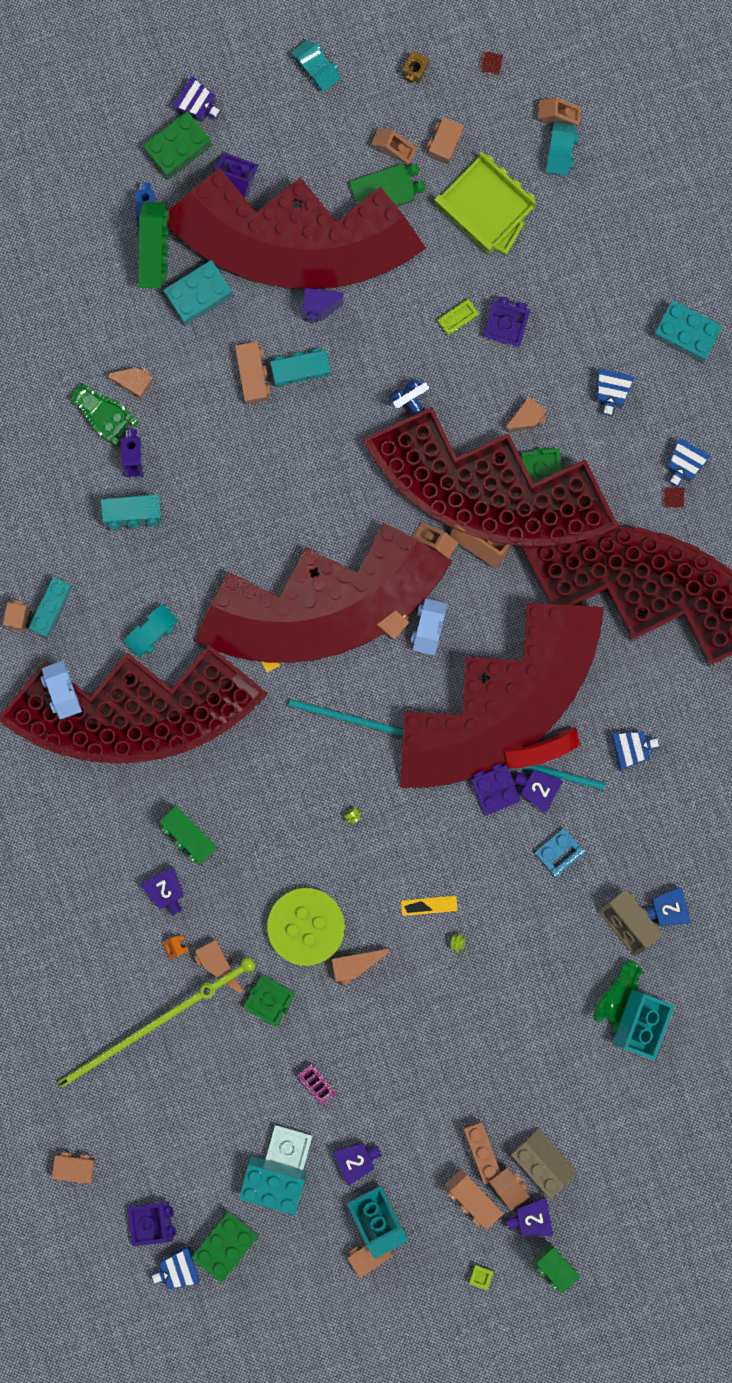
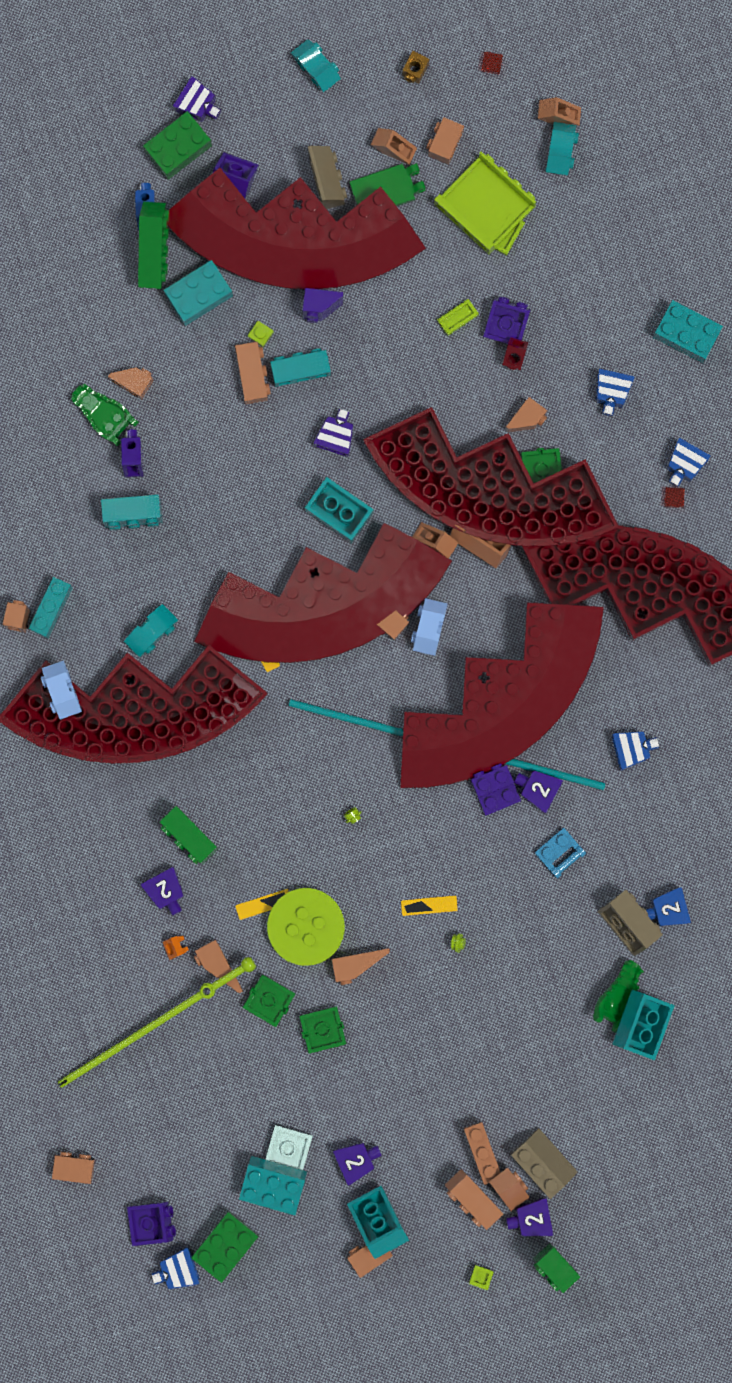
(259, 905): none -> yellow sticker
(260, 334): none -> lime plate
(305, 1072): magenta slope -> none
(322, 1030): none -> green plate
(326, 176): none -> dark tan slope
(336, 434): none -> torso
(339, 510): none -> teal brick
(408, 396): blue plate -> none
(518, 347): none -> dark red brick
(542, 752): red slope -> none

